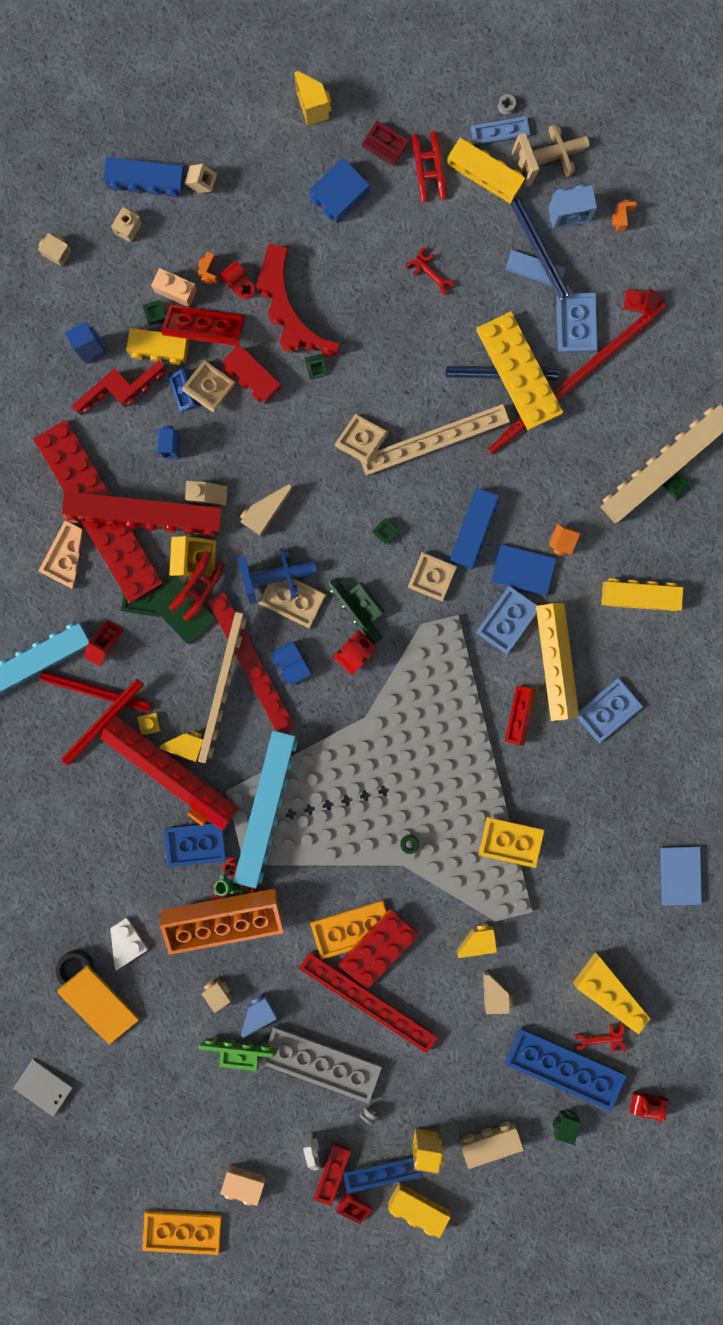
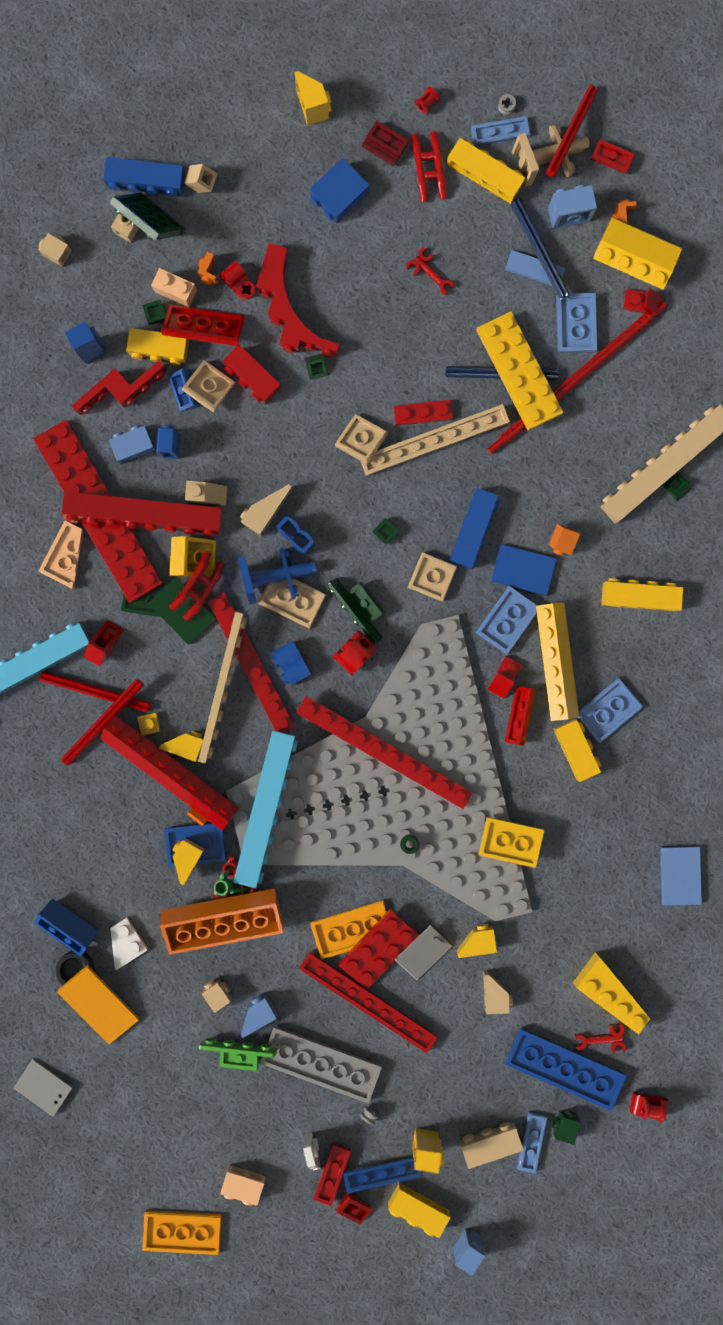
(66, 927): none -> blue brick
(131, 444): none -> medium blue brick
(147, 216): none -> dark green plate
(186, 857): none -> yellow slope
(300, 539): none -> blue brick
(384, 752): none -> red plate
(423, 412): none -> red plate
(423, 952): none -> light grey container
(427, 100): none -> red bush
(469, 1251): none -> medium blue brick
(504, 677): none -> red slope
(532, 1142): none -> medium blue tile
(572, 131): none -> red axle
(577, 750): none -> yellow brick
(612, 156): none -> red plate
(637, 253): none -> yellow slope

